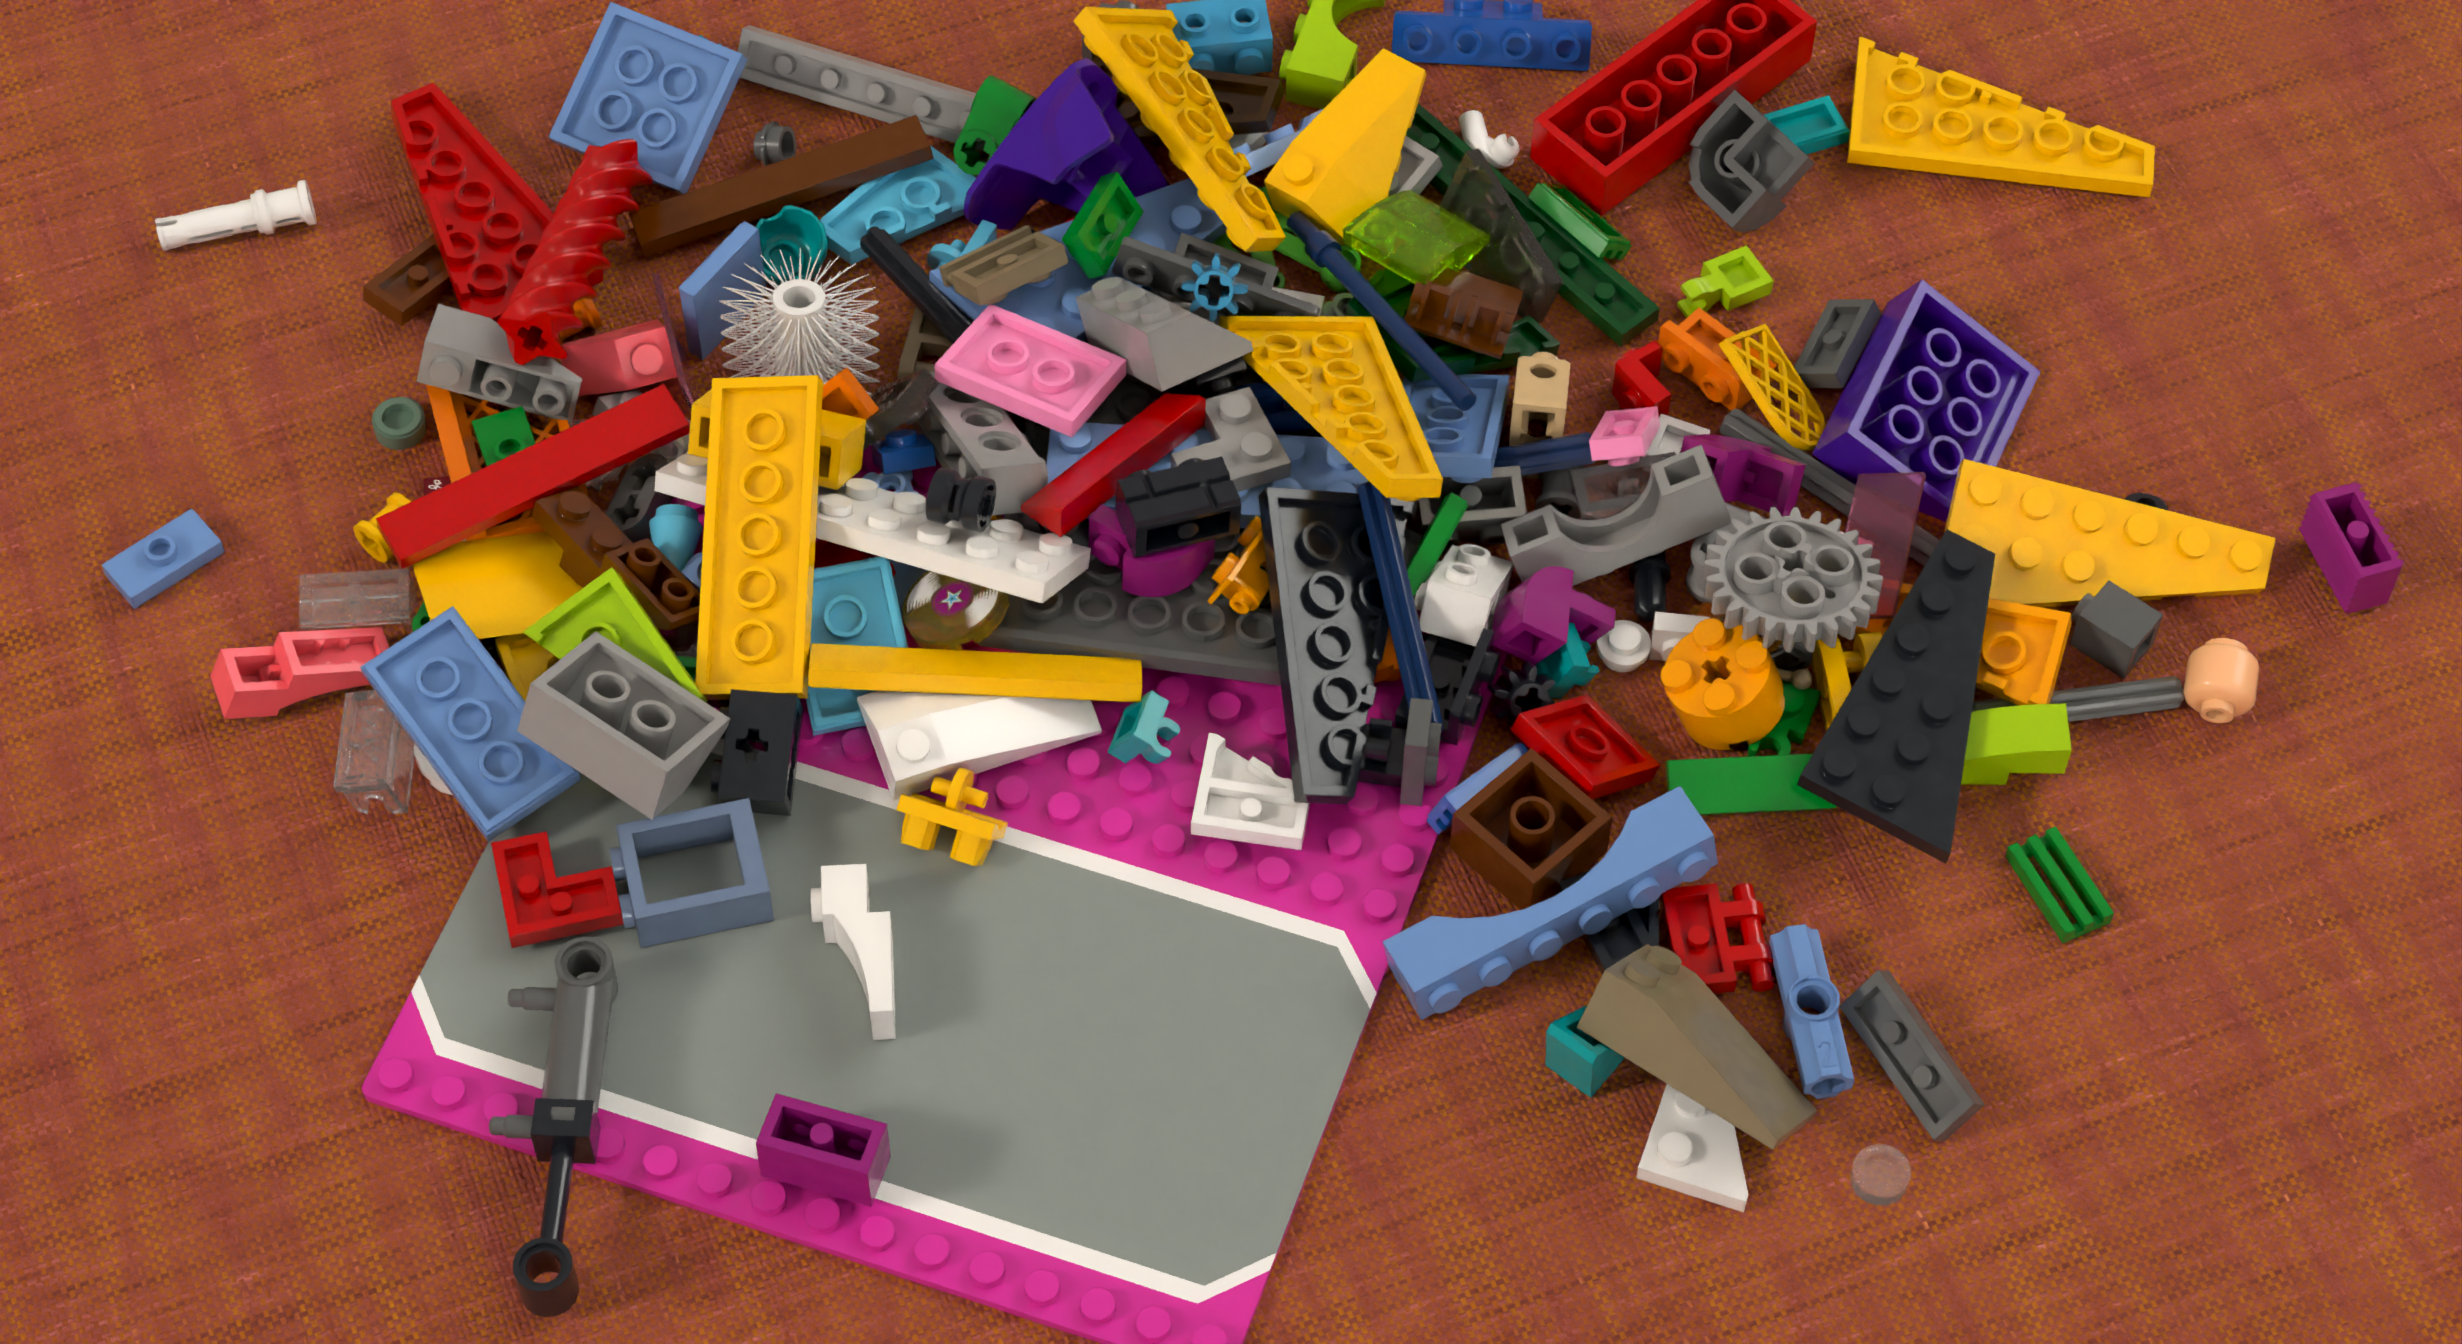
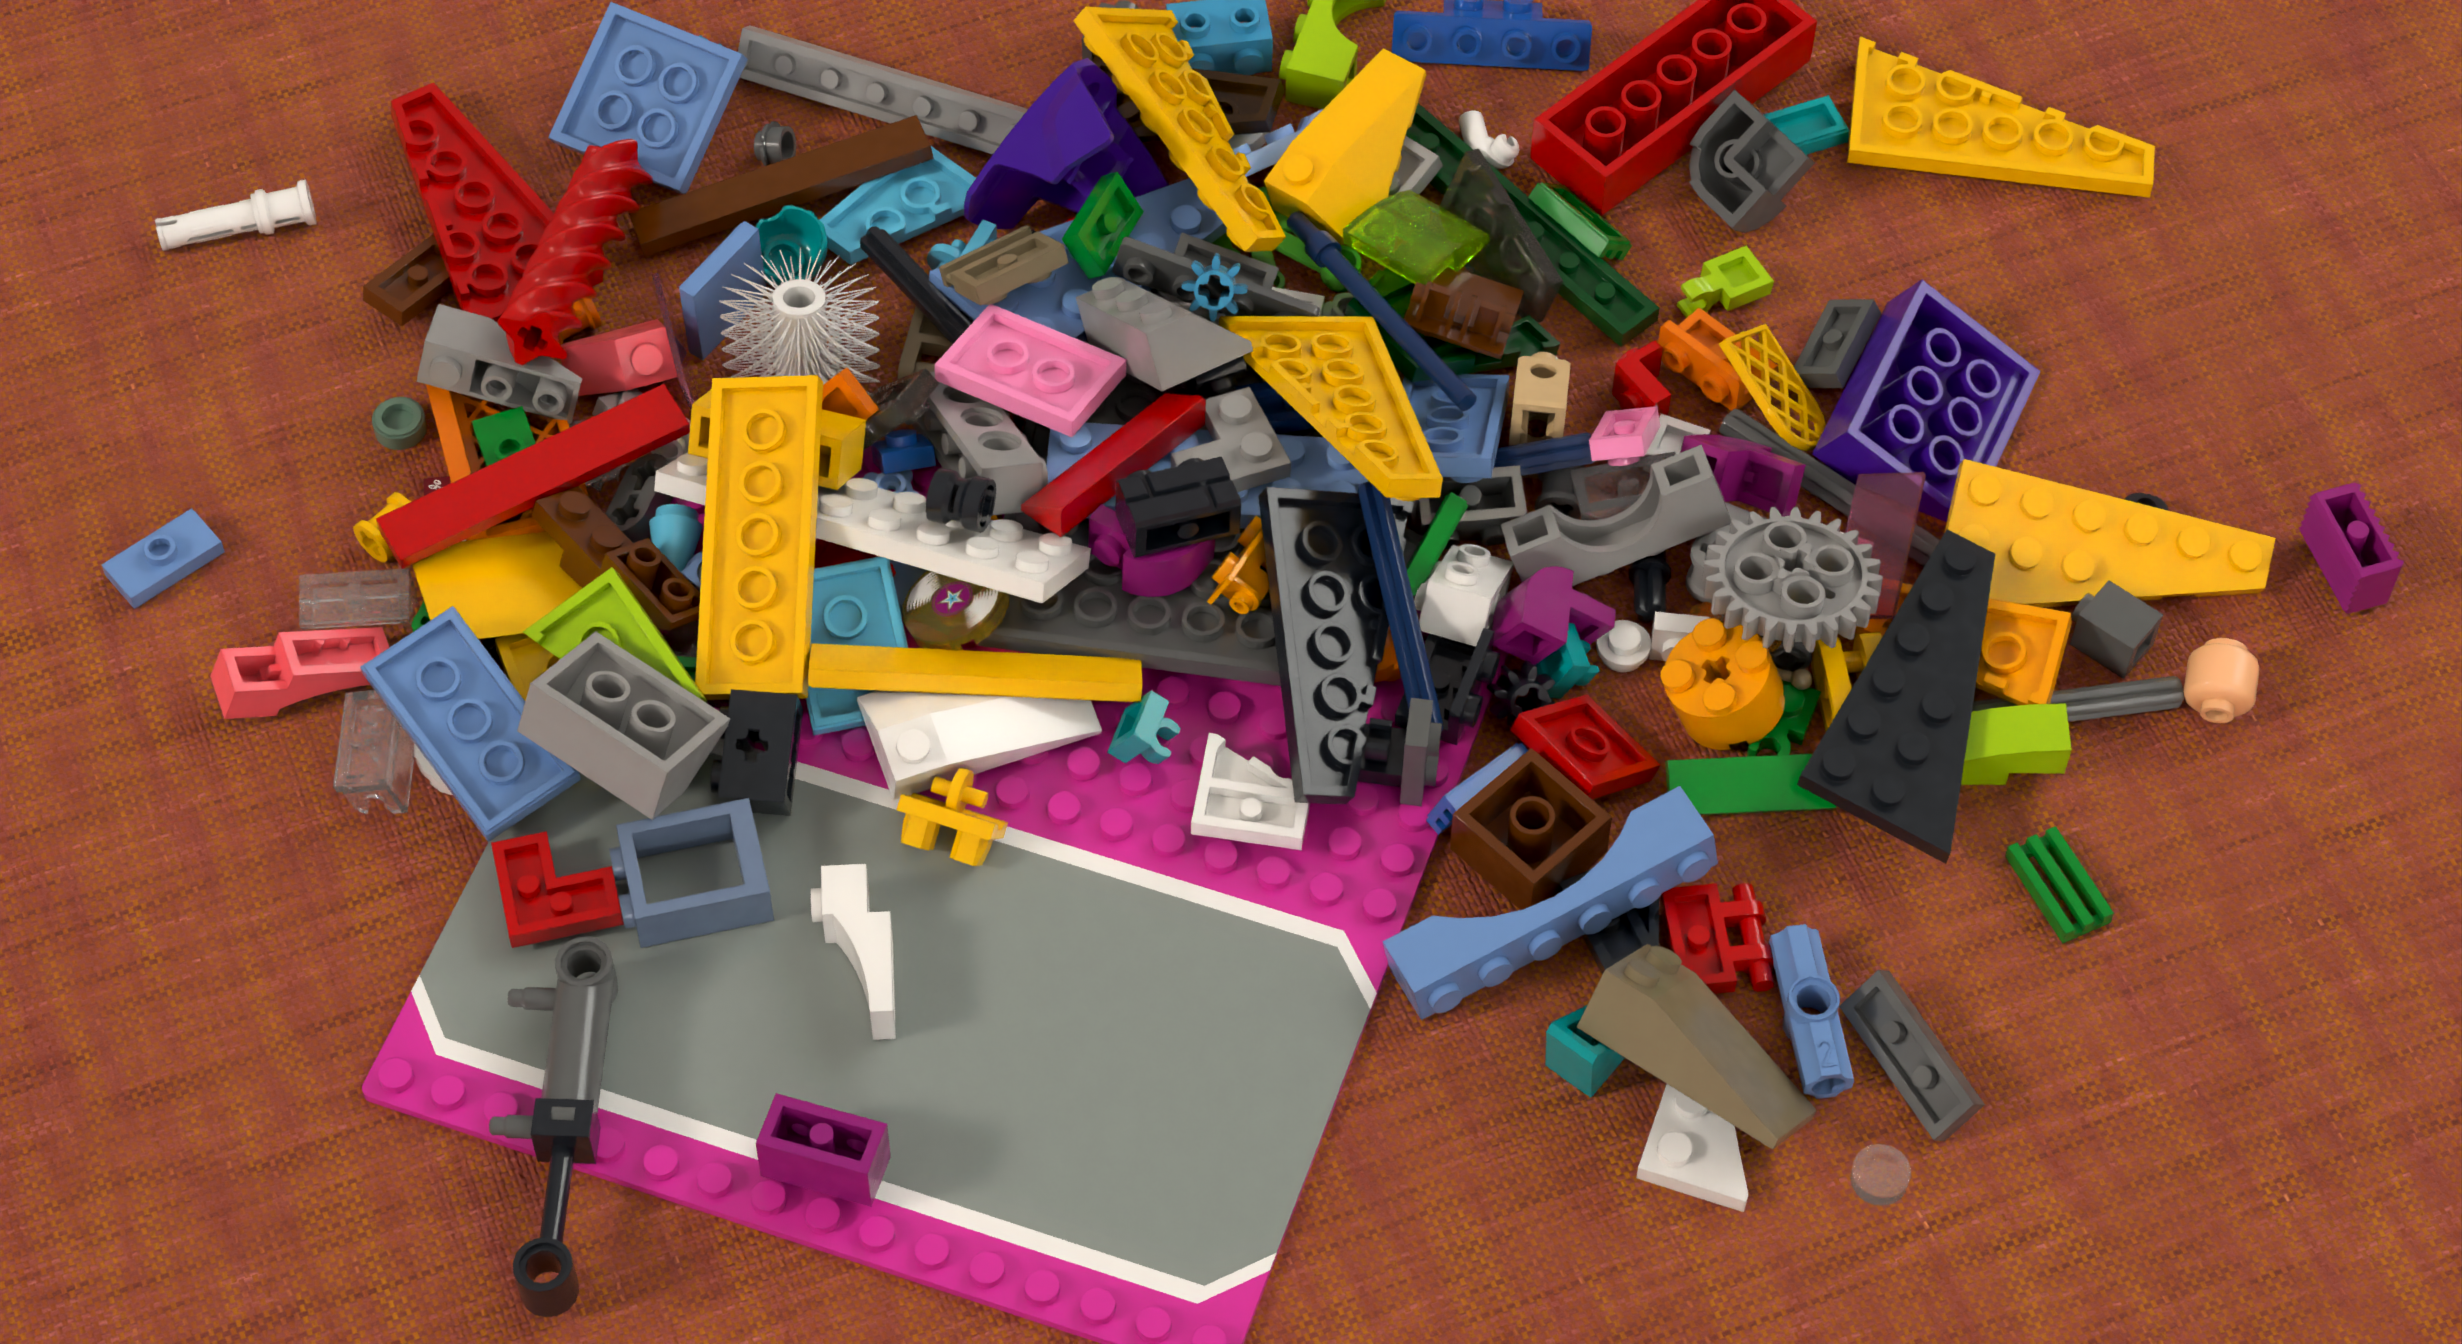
(991, 118): green piece -> none

